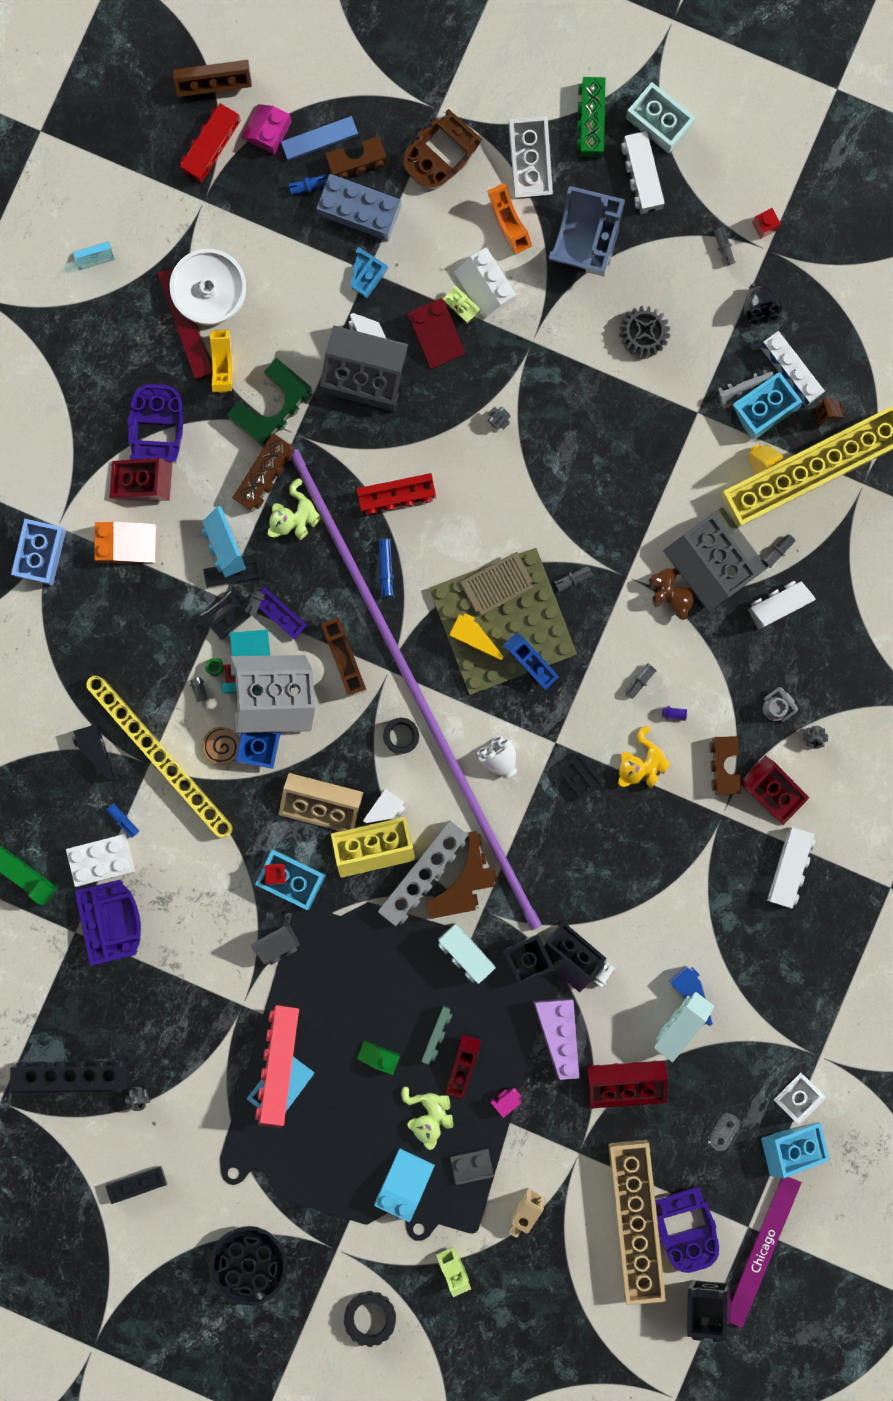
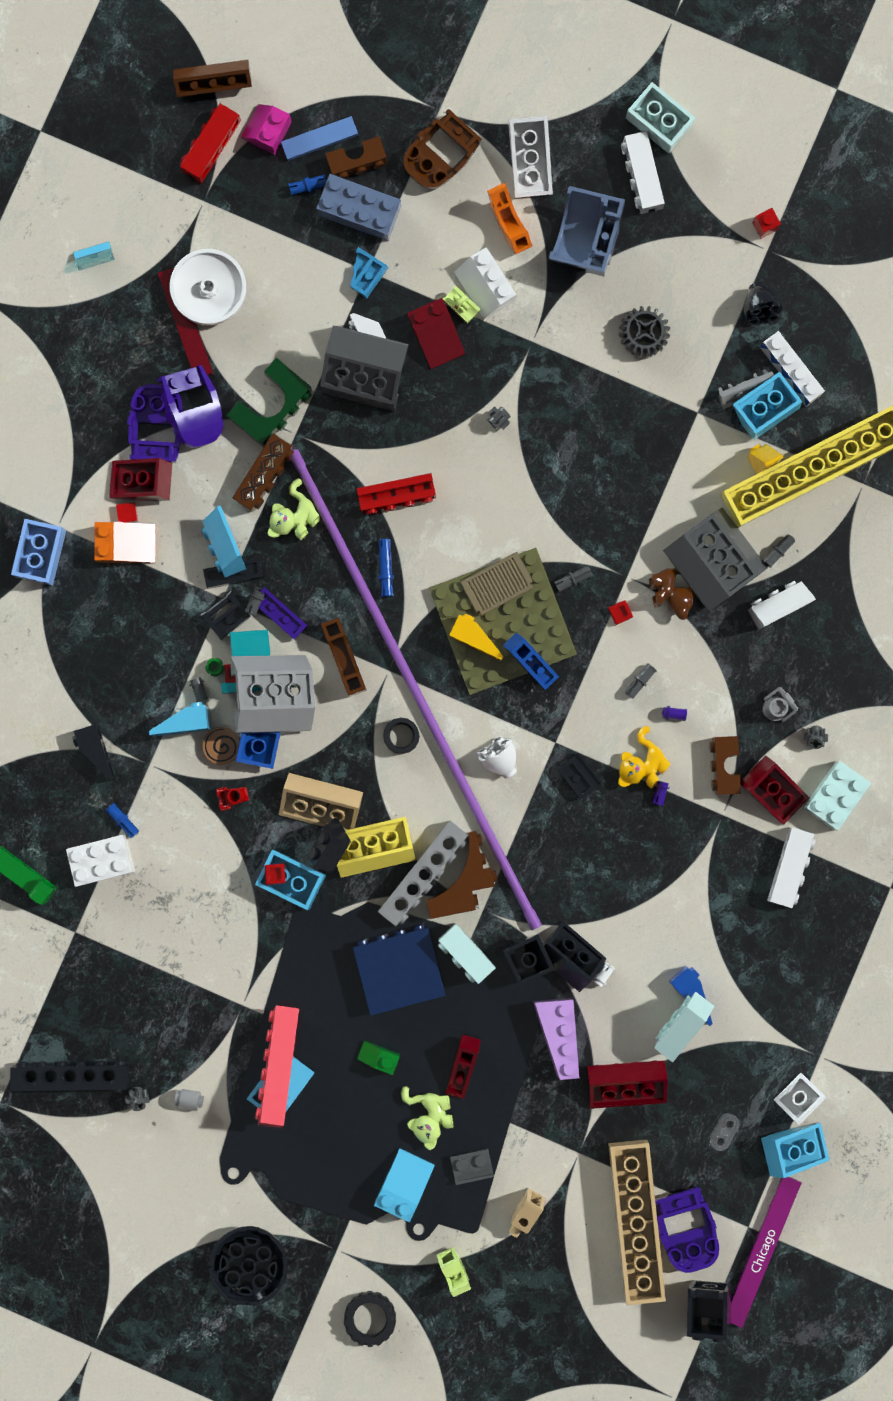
(109, 922): dark purple slope -> none
(127, 512): none -> red tile
(136, 1184): black plate -> none
(151, 751): light yellow beam -> none
(187, 720): none -> medium azure slope
(188, 1099): none -> light grey brick
(198, 425): none -> dark purple slope
(222, 361): yellow arch -> none
(229, 798): none -> red plate
(276, 944): dark grey slope -> none
(329, 846): none -> black slope
(385, 808): white slope -> none
(398, 970): none -> dark blue panel
(437, 1035): sand green plate -> none
(506, 1101): dark pink brick -> none
(592, 117): green brick -> none
(620, 612): none -> red tile
(660, 792): none -> dark purple pin
(724, 246): dark grey axle -> none
(828, 412): reddish brown slope -> none
(837, 795): none -> light aqua brick

